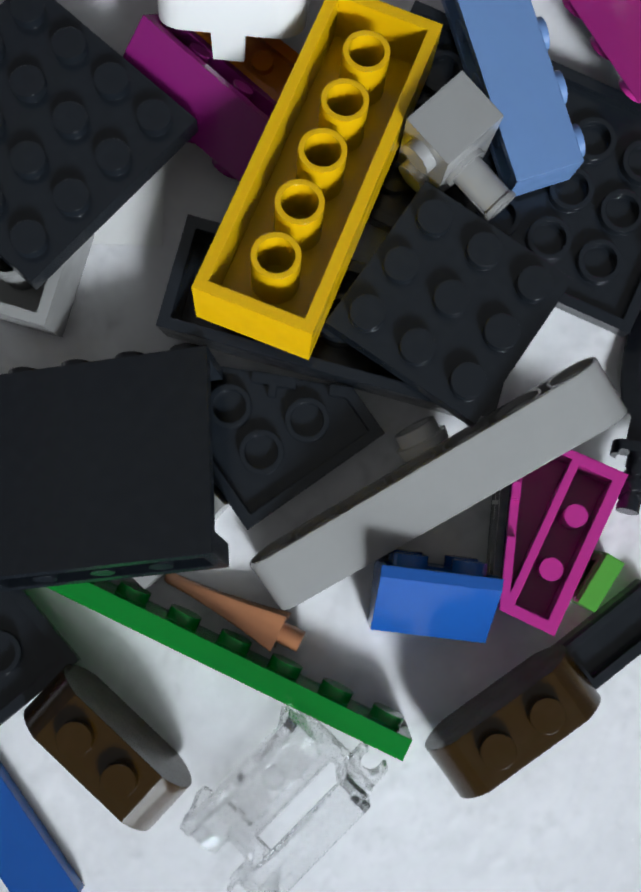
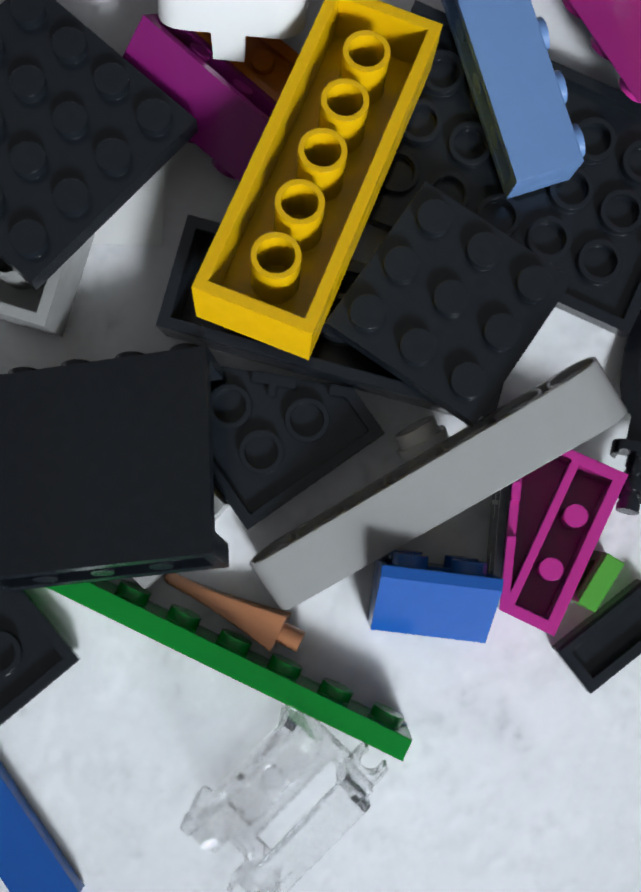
(107, 747): dark brown brick -> none
(448, 143): light grey brick -> none
(513, 722): dark brown brick -> none

